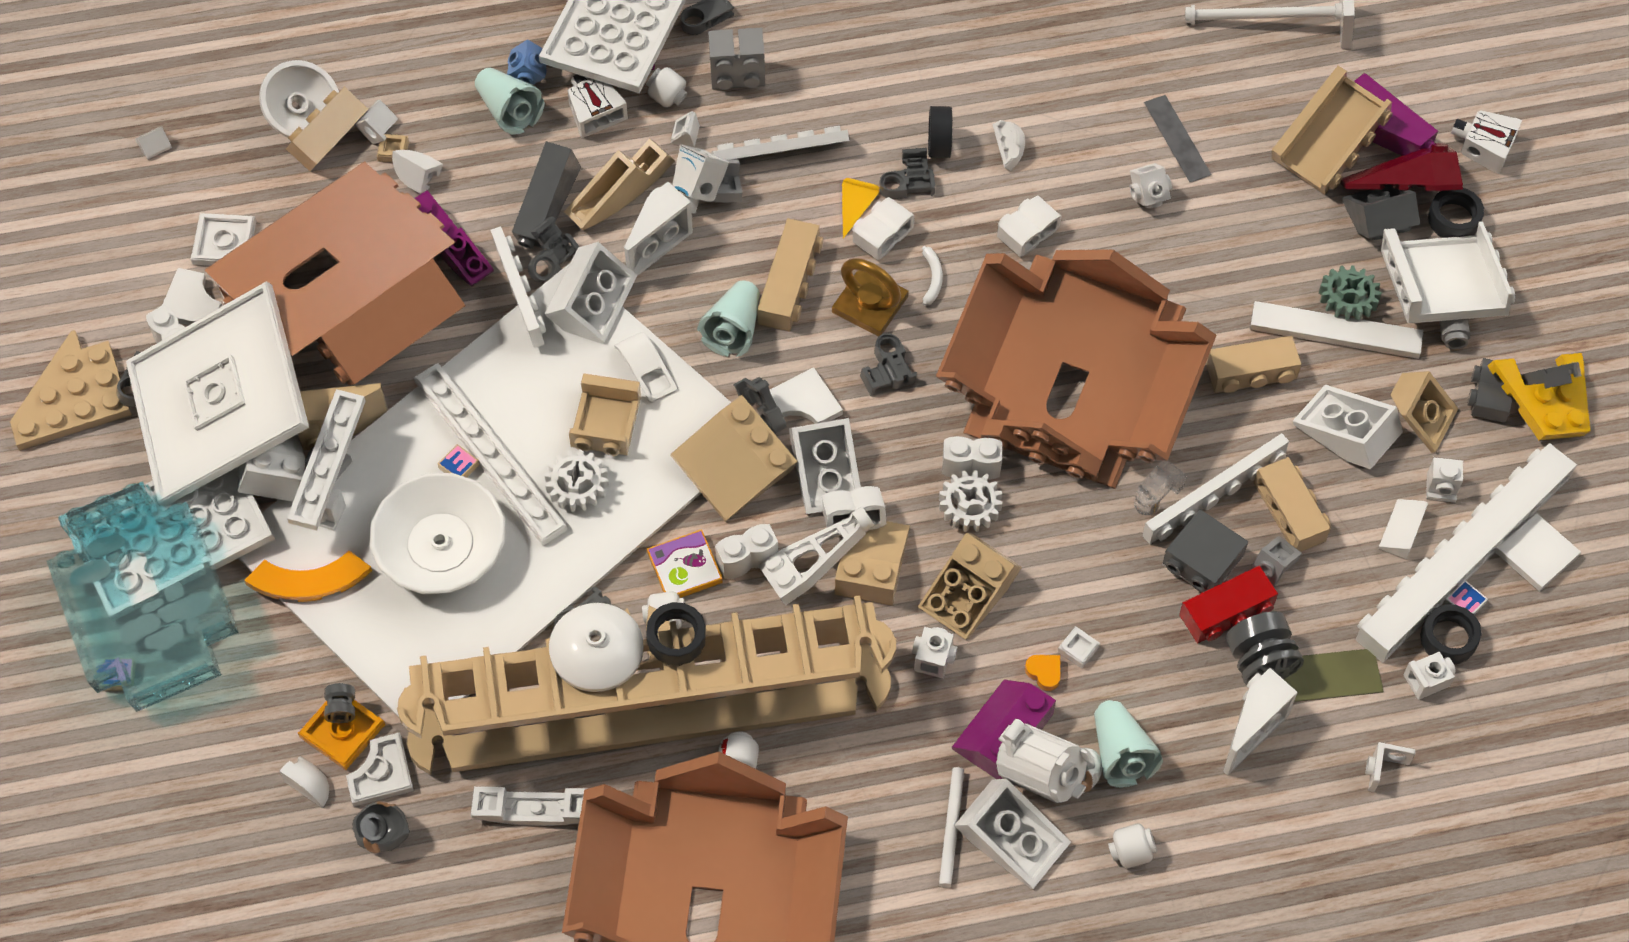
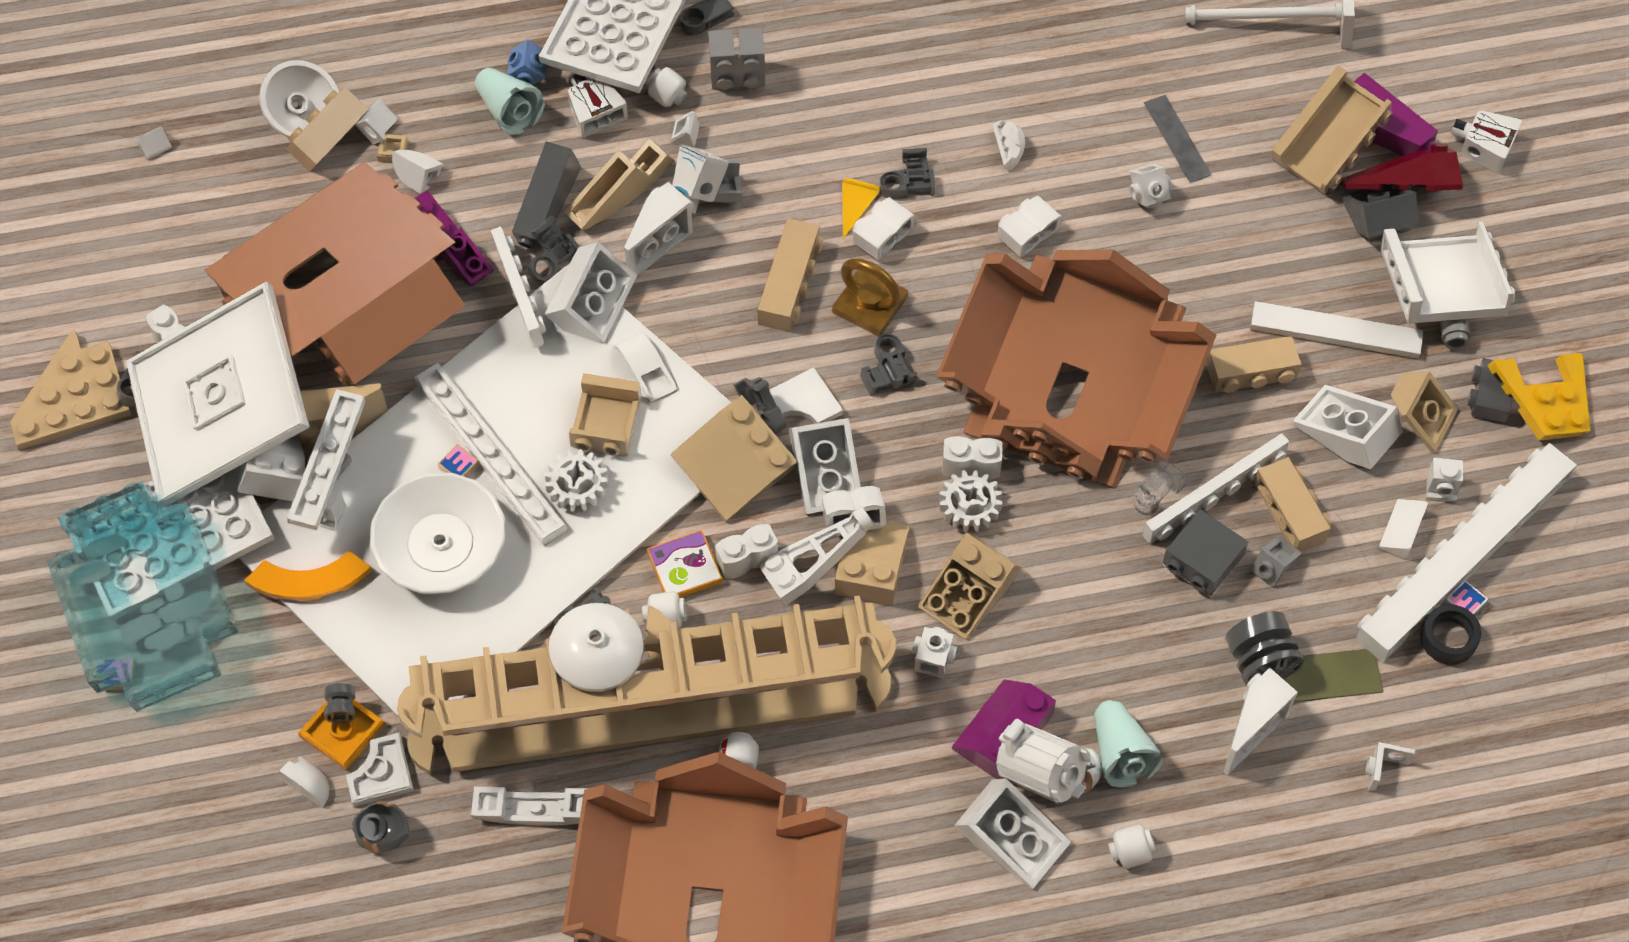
(189, 298): white tile -> none
(219, 235): white tile -> none
(676, 611): black tyre -> none
(731, 320): light aqua cone -> none
(781, 143): white plate -> none
(937, 275): white piece -> none
(940, 131): black tyre -> none
(950, 830): white bar -> none
(1044, 670): light orange tile -> none
(1078, 647): white tile -> none
(1228, 604): red brick -> none
(1350, 293): sand green gear -> none
(1426, 682): white brick -> none
(1464, 198): black tyre -> none
(1538, 552): white tile -> none
(1553, 376): dark grey piece -> none

